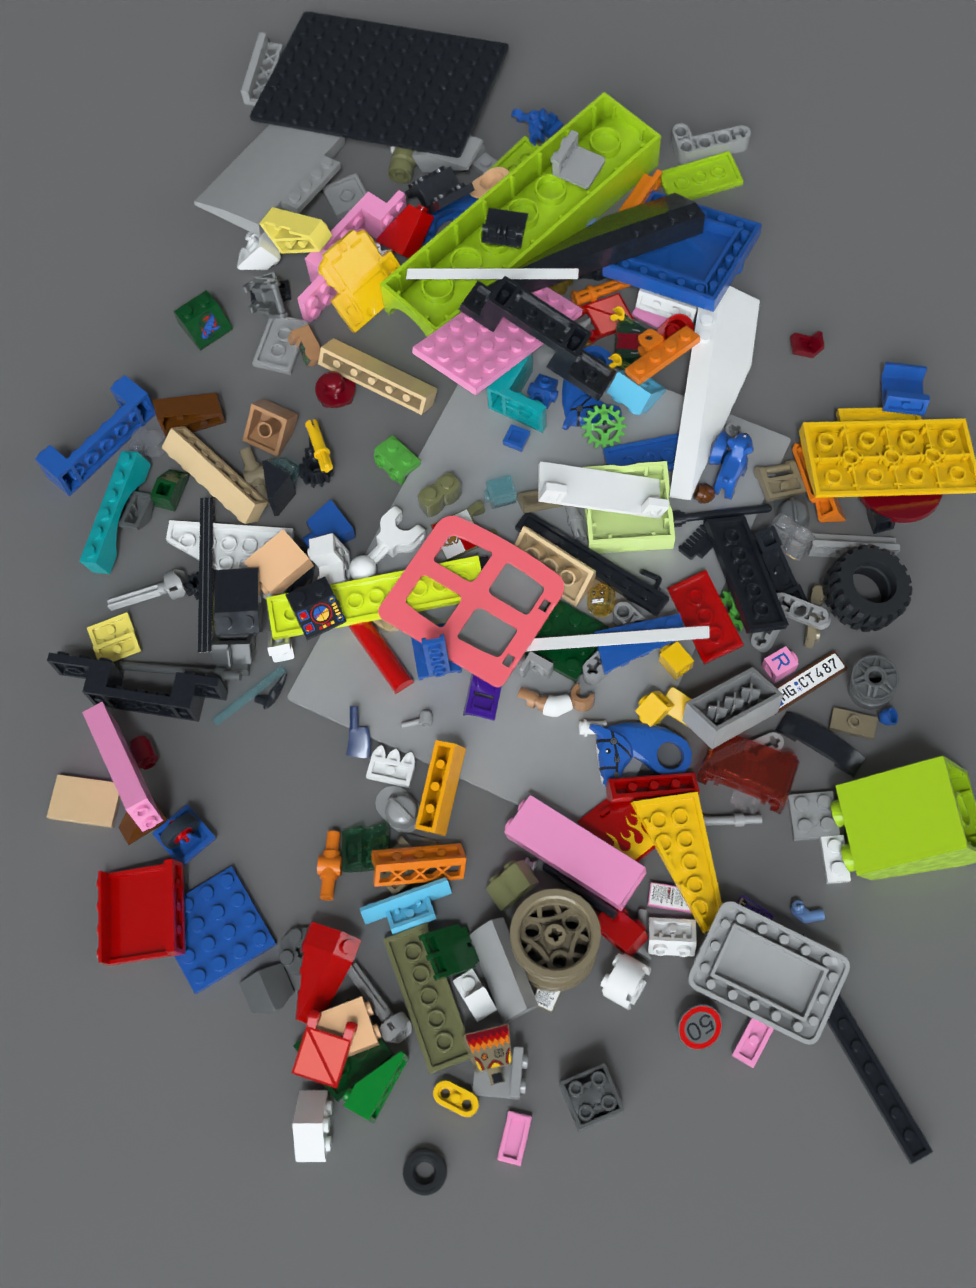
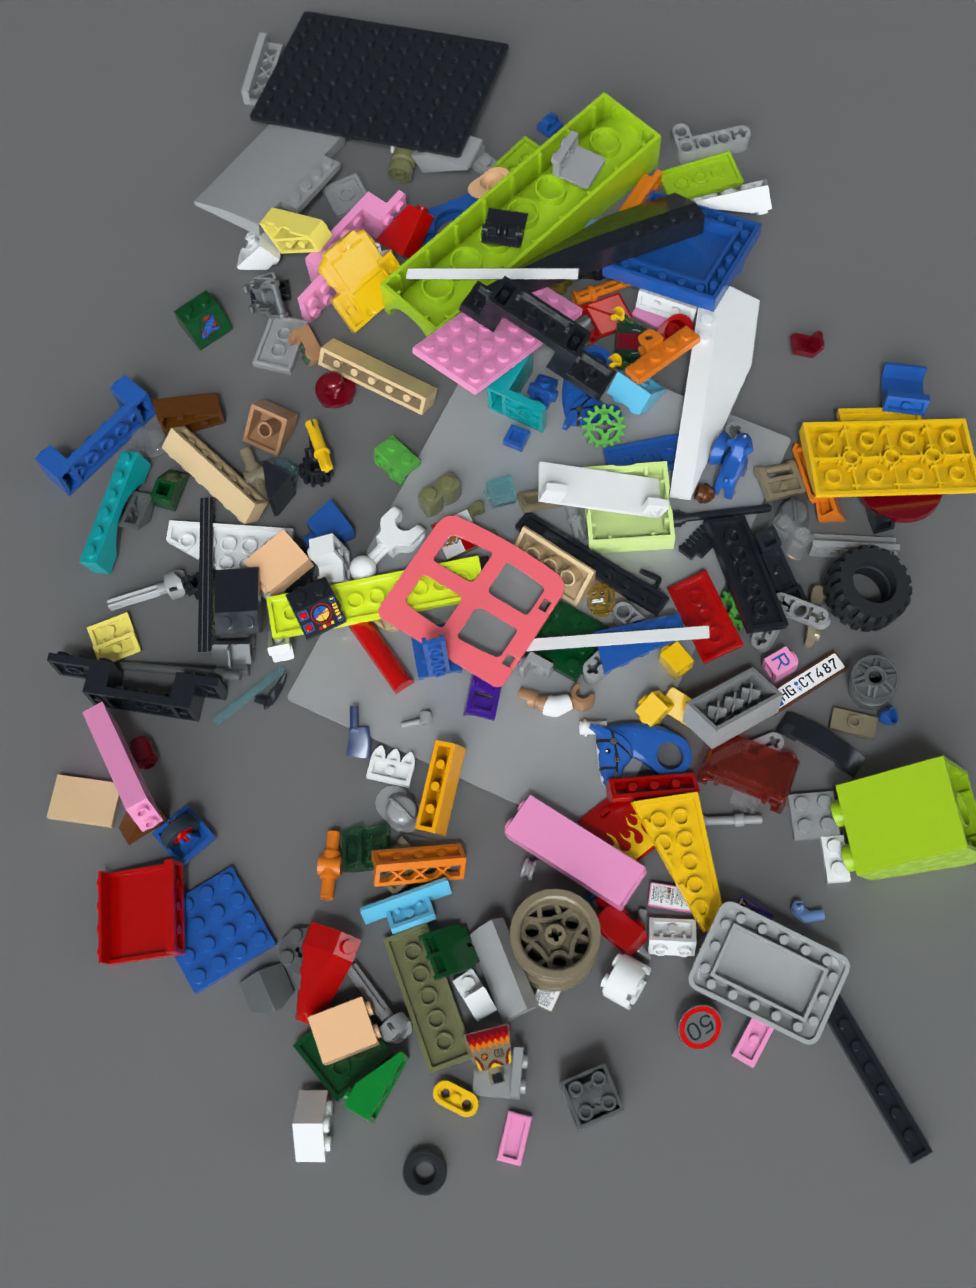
(323, 1053): coral flag -> none
(438, 189): black bracket -> none
(512, 884): olive brick -> none
(535, 120): blue piece -> none
(581, 891): black bar -> none
(750, 198): none -> white wedge

